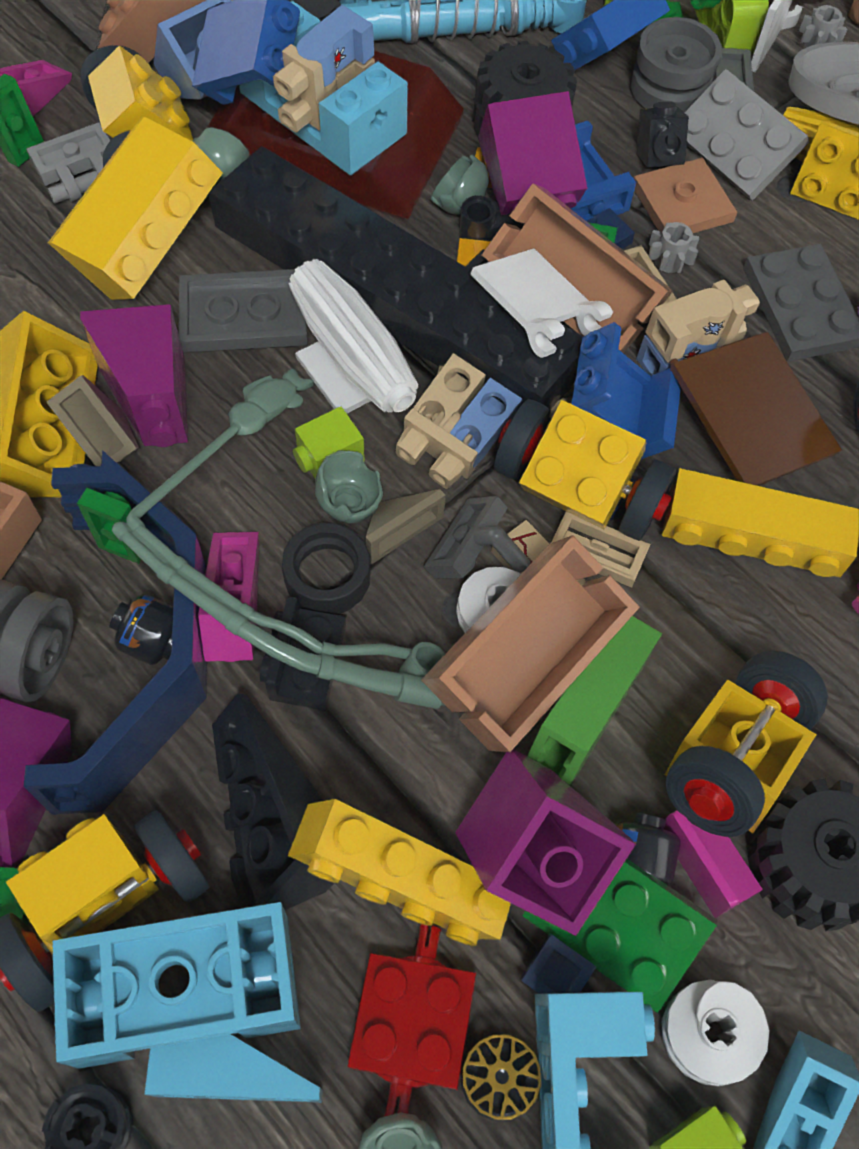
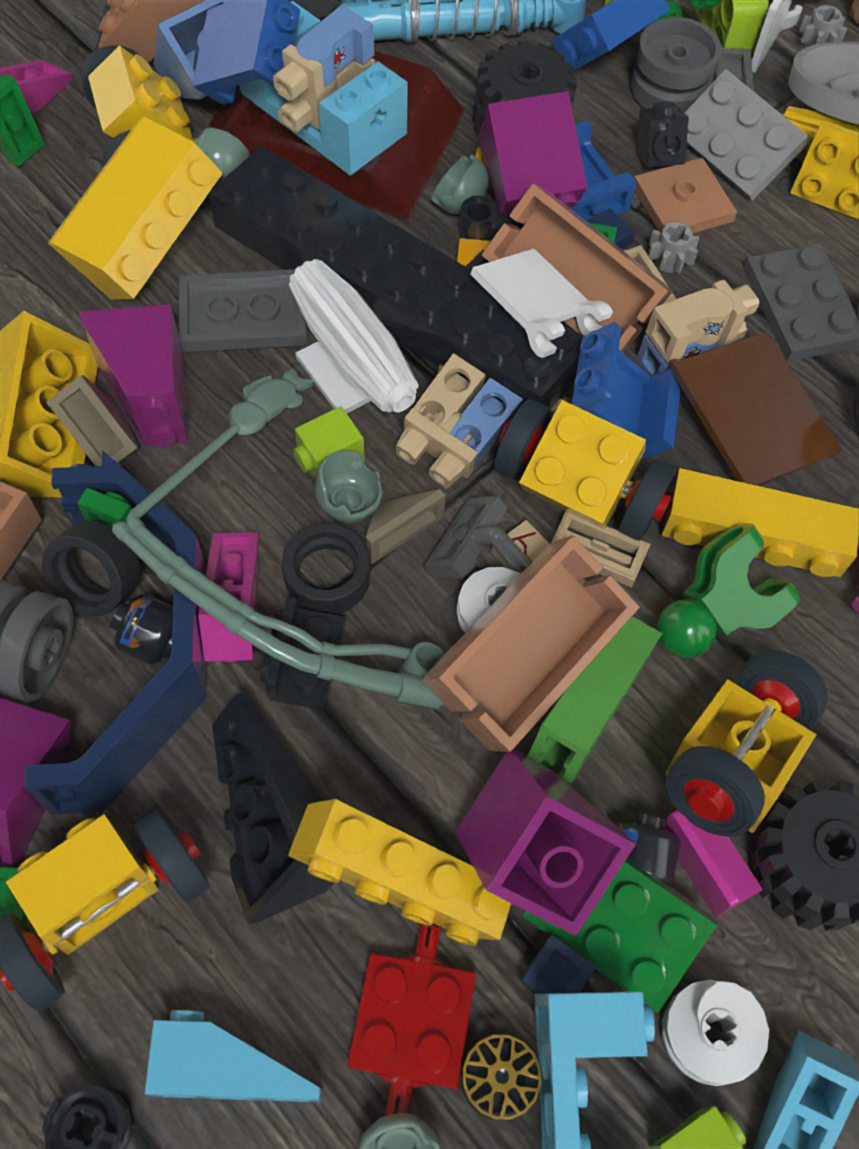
(68, 156): light grey plate -> none
(68, 582): none -> black tyre
(111, 992): medium azure plate -> none
(723, 597): none -> green piece

